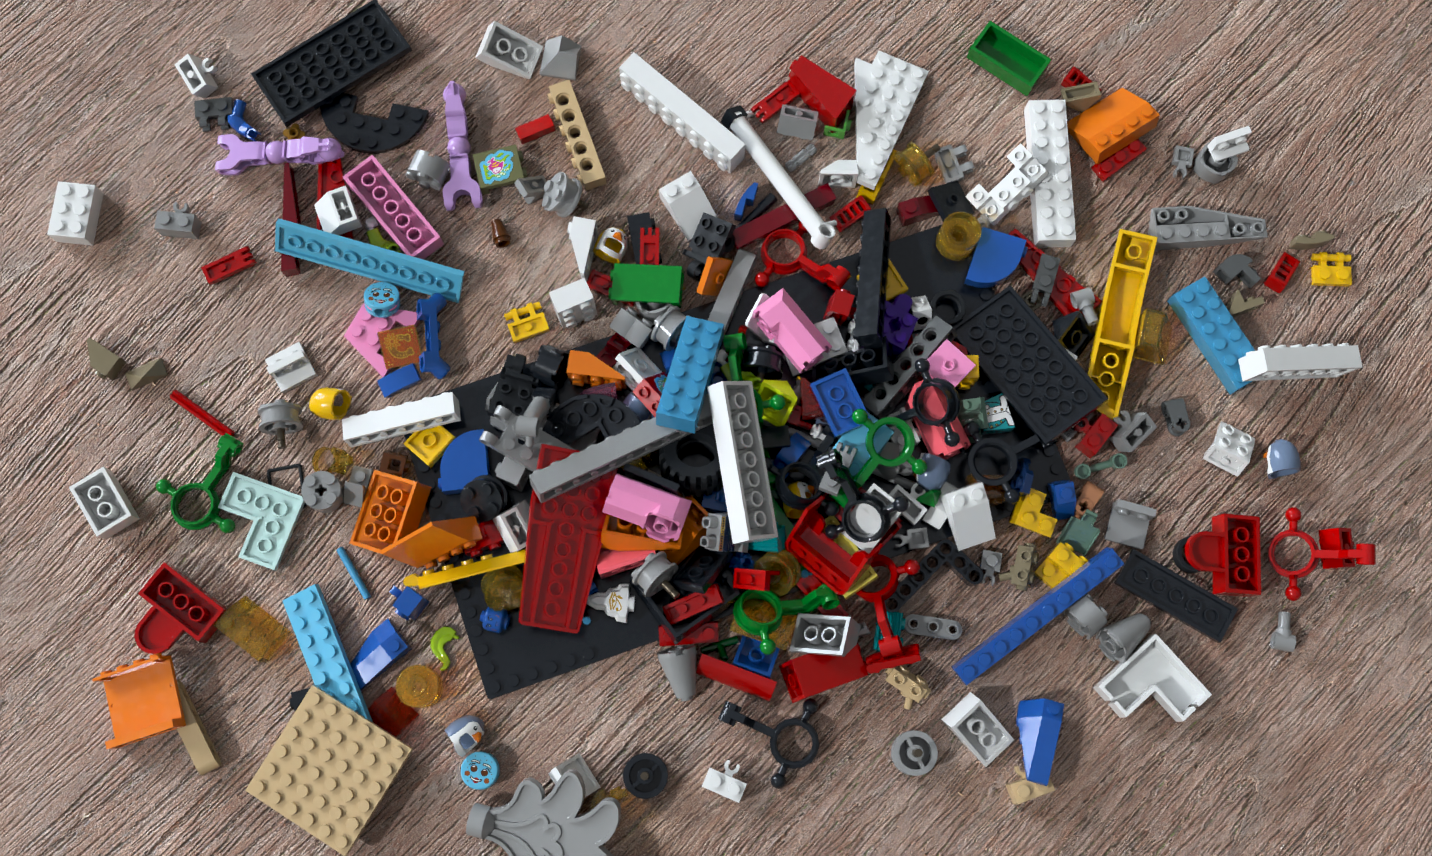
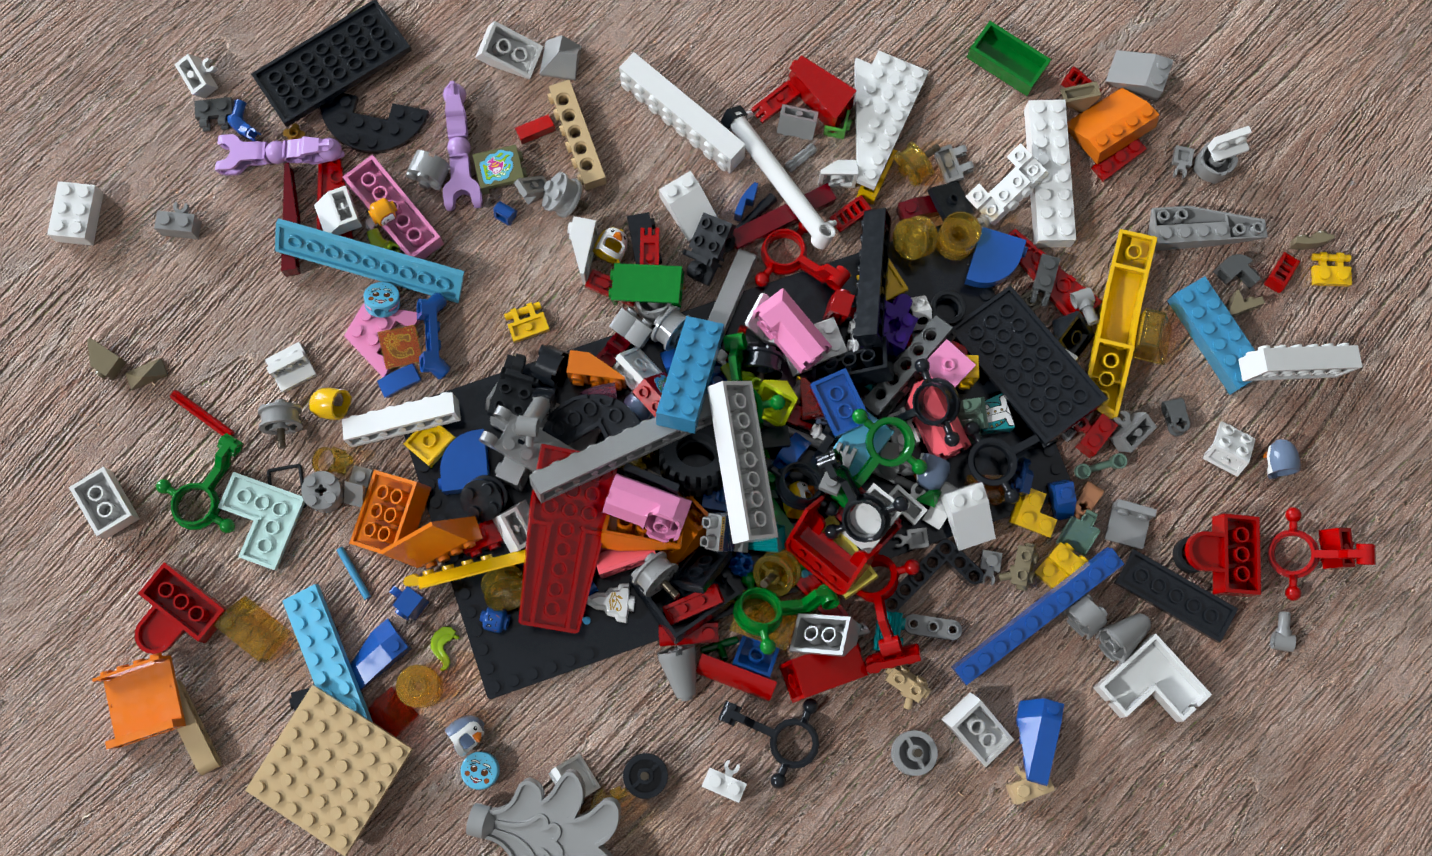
(228, 265): red hinge -> none
(382, 211): none -> light orange head
(387, 463): reddish brown brick -> none
(500, 235): reddish brown cone -> none
(504, 213): none -> blue brick
(573, 303): white brick -> none
(714, 275): orange plate -> none
(753, 579): red panel -> none
(915, 237): none -> clear yellow wheel
(1139, 73): none -> light grey slope

